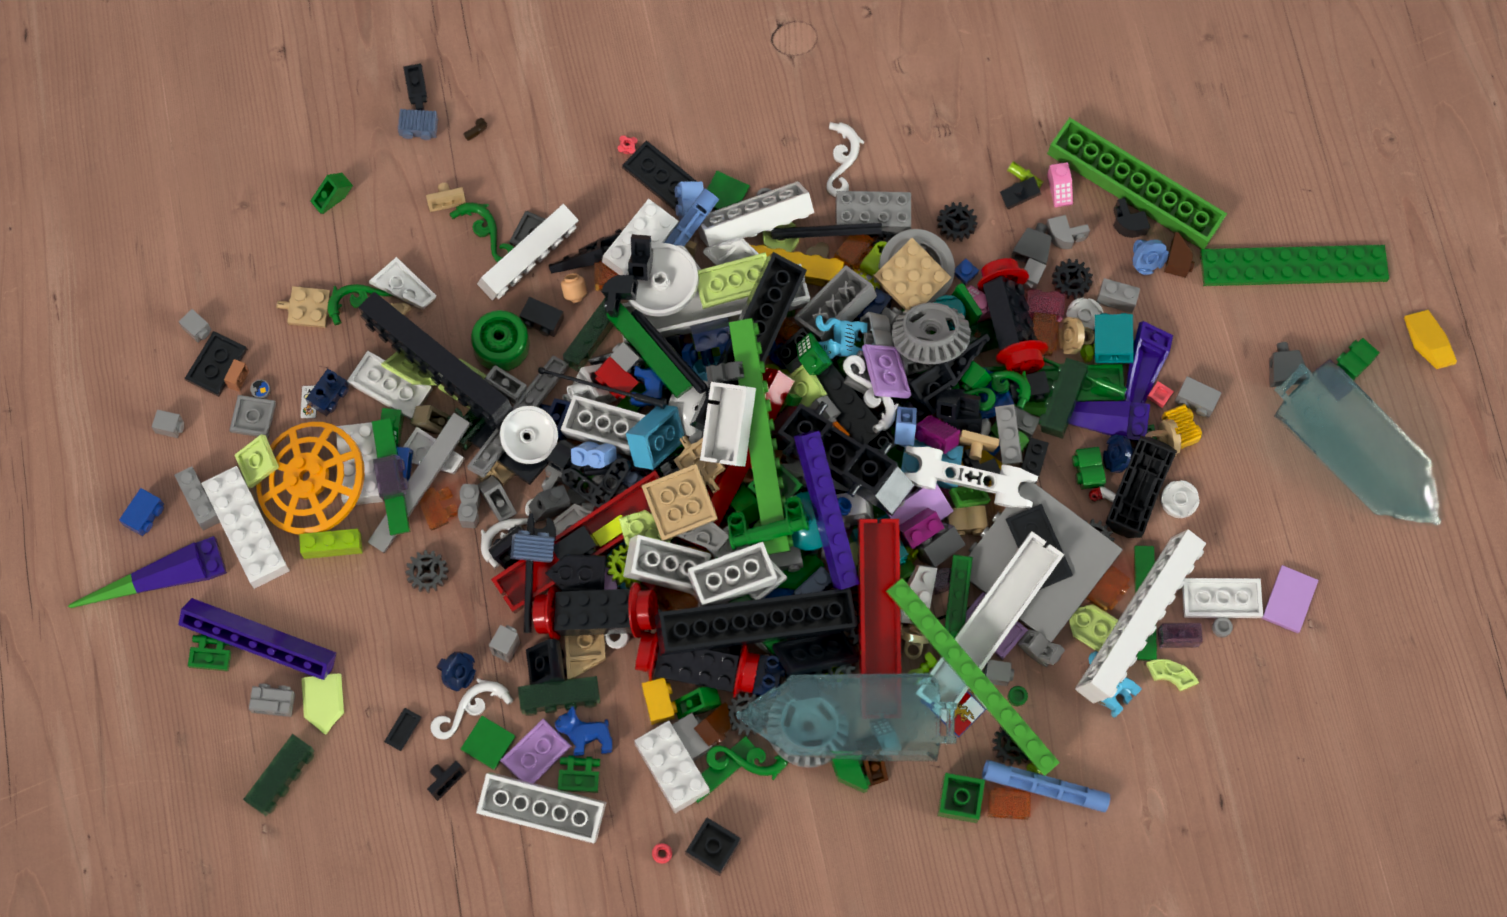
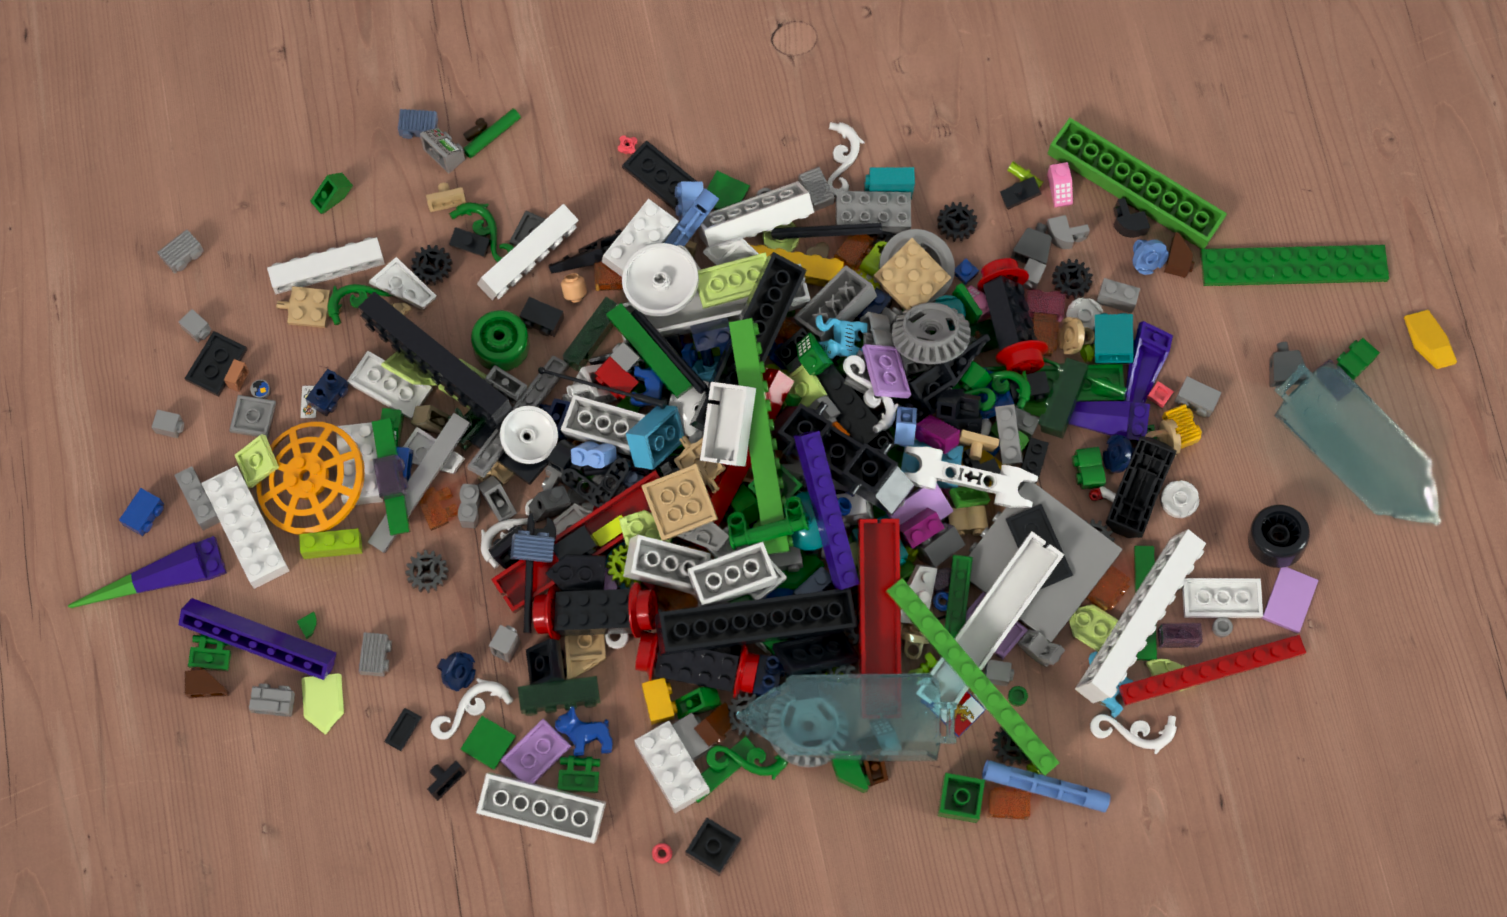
(180, 251): none -> light grey brick
(202, 684): none -> reddish brown slope
(279, 775): clear green brick -> none
(308, 624): none -> green tile
(326, 265): none -> white brick
(374, 654): none -> light grey brick
(416, 85): black hinge -> none
(437, 258): none -> black gear
(442, 149): none -> light grey slope
(470, 242): none -> black tile
(491, 133): none -> green piece
(617, 289): black brick -> none
(641, 257): black brick -> none
(725, 372): dark grey leg -> none
(818, 188): none -> light grey brick
(890, 179): none -> teal brick
(941, 595): none -> blue plate
(1132, 735): none -> white plant
(1212, 670): none -> red plate
(1280, 523): none -> black wheel

